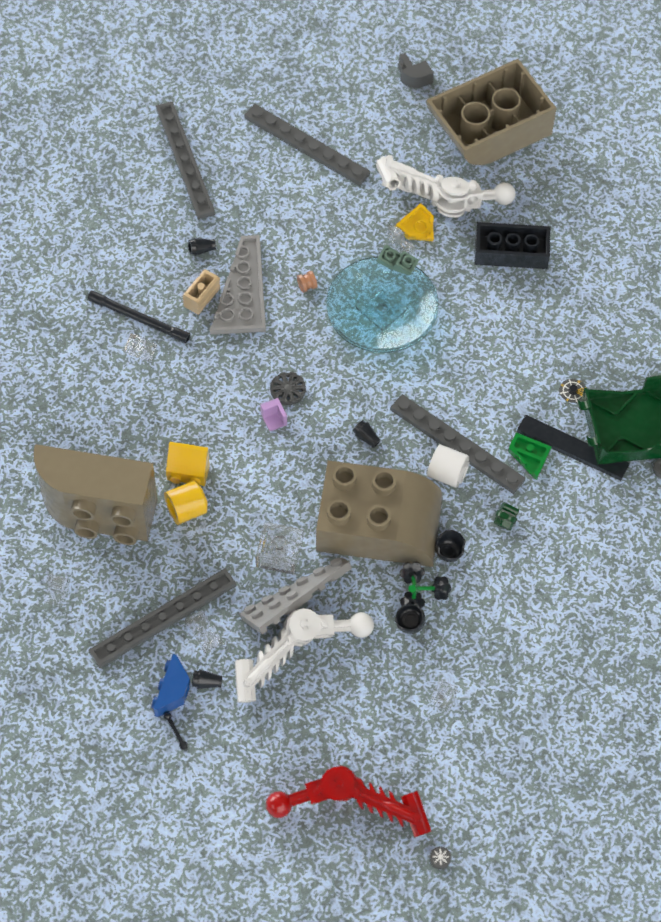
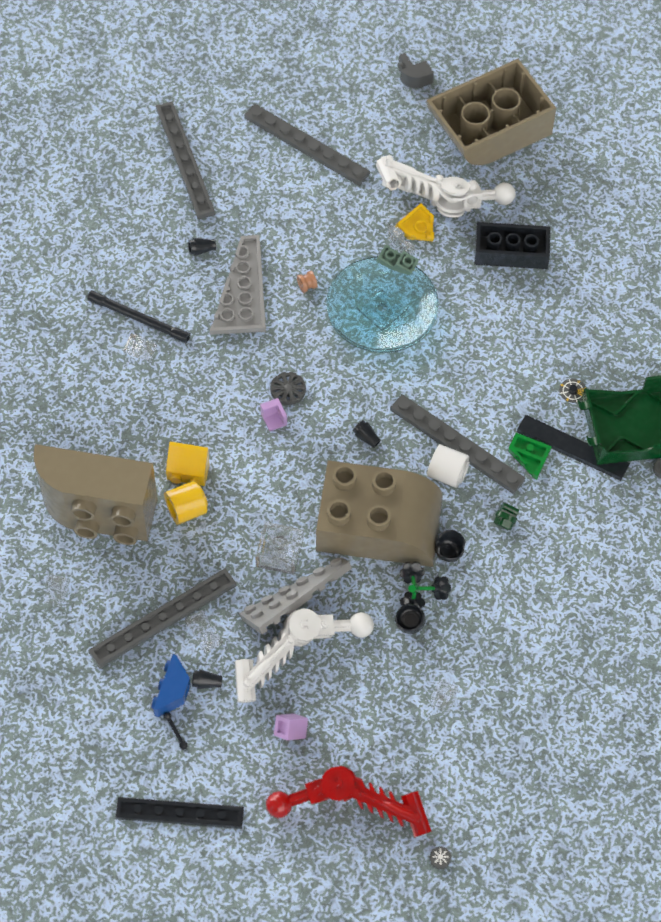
(179, 813): none -> black tile
(201, 291): tan brick -> none
(290, 726): none -> lavender panel

